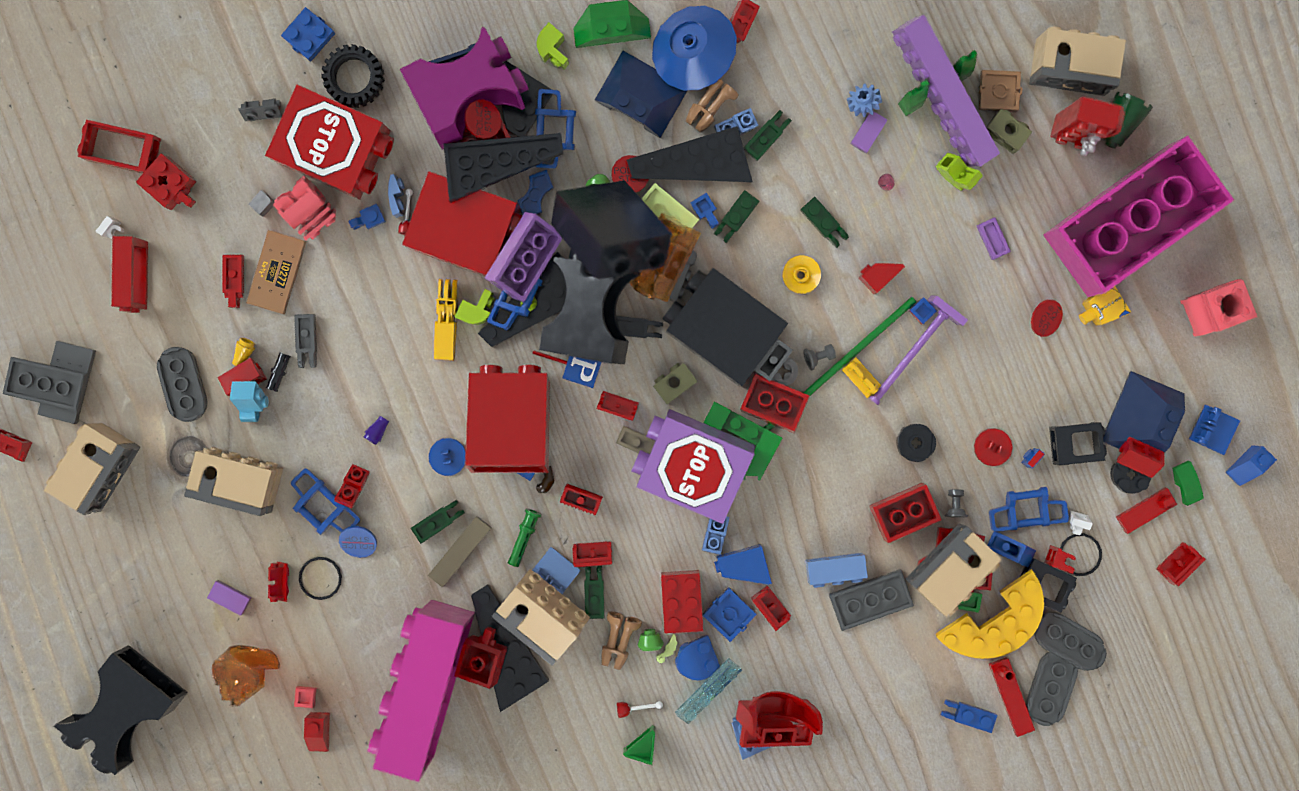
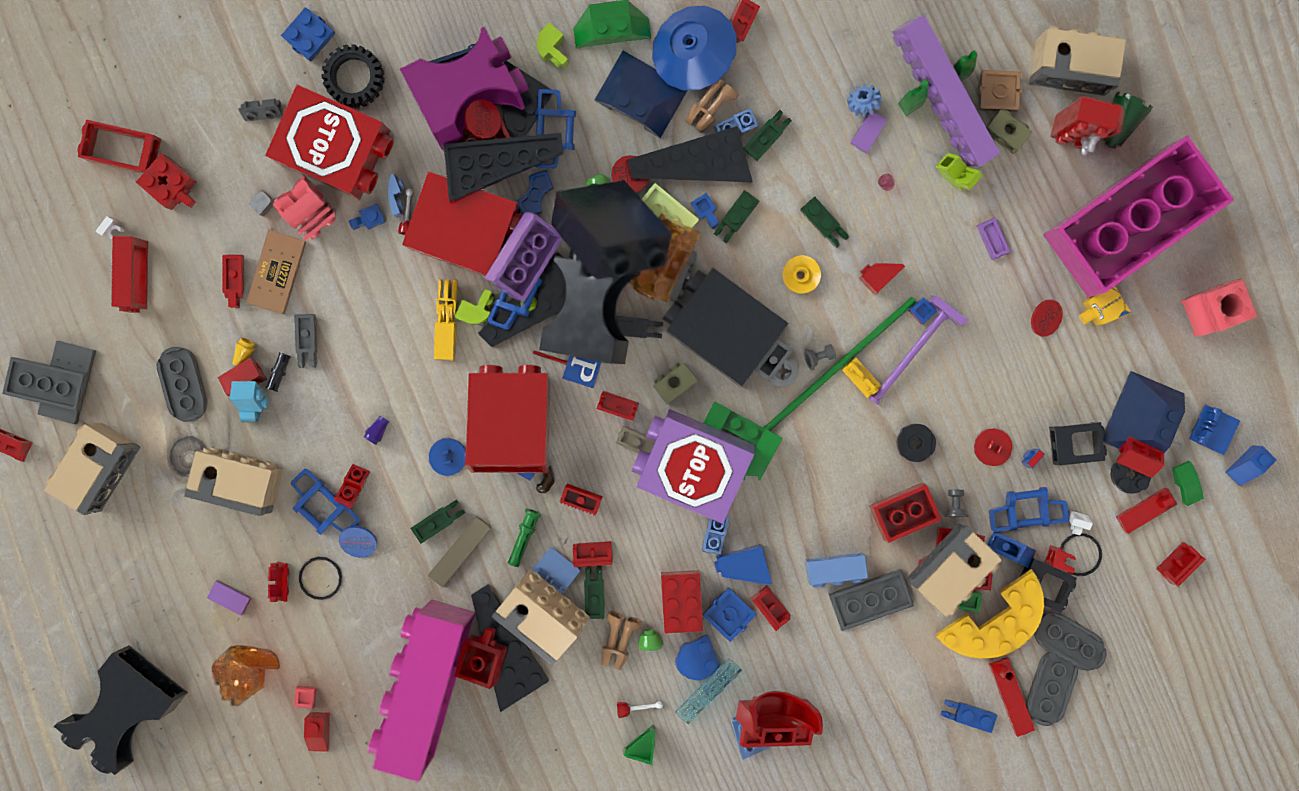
(669, 649): yellowish green piece -> none
(774, 403): red brick -> none

